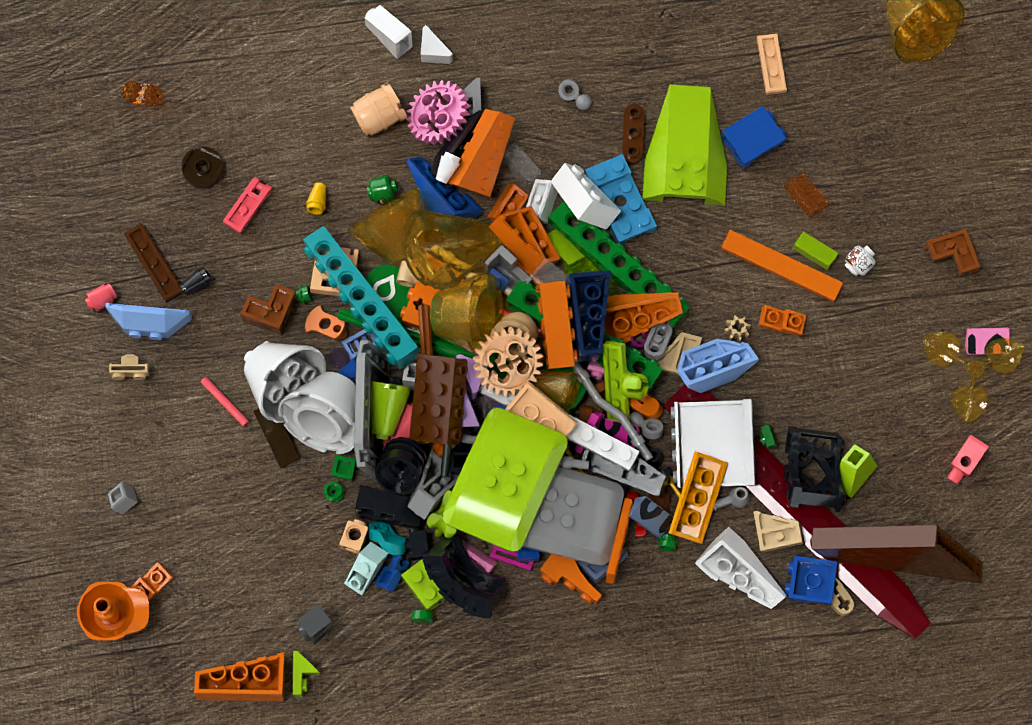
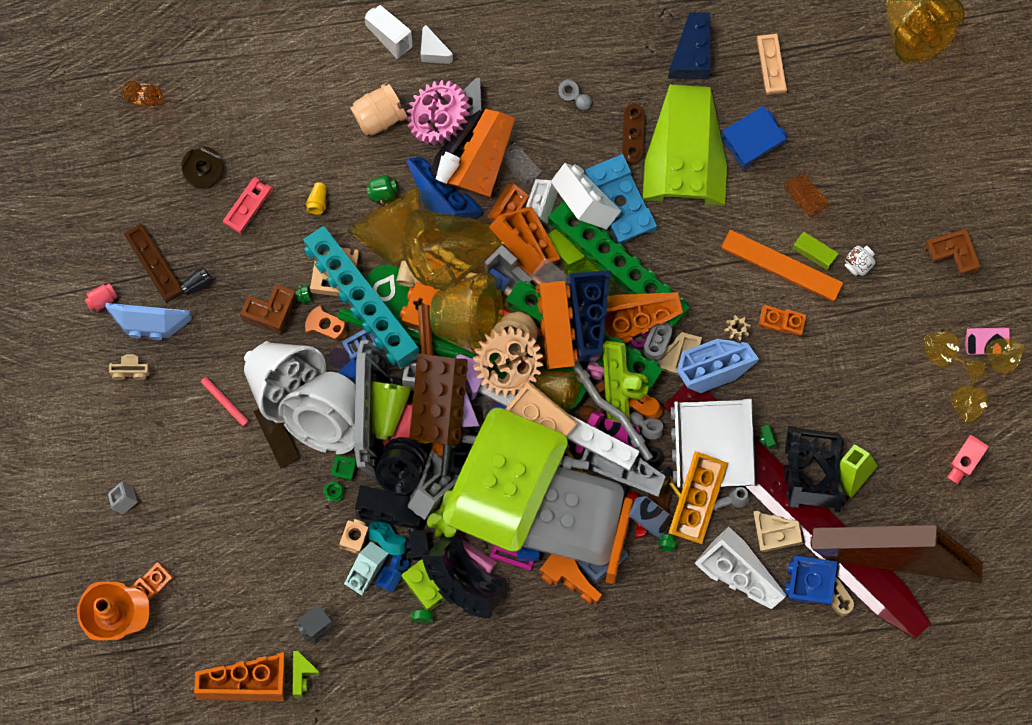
(693, 49): none -> dark blue wedge

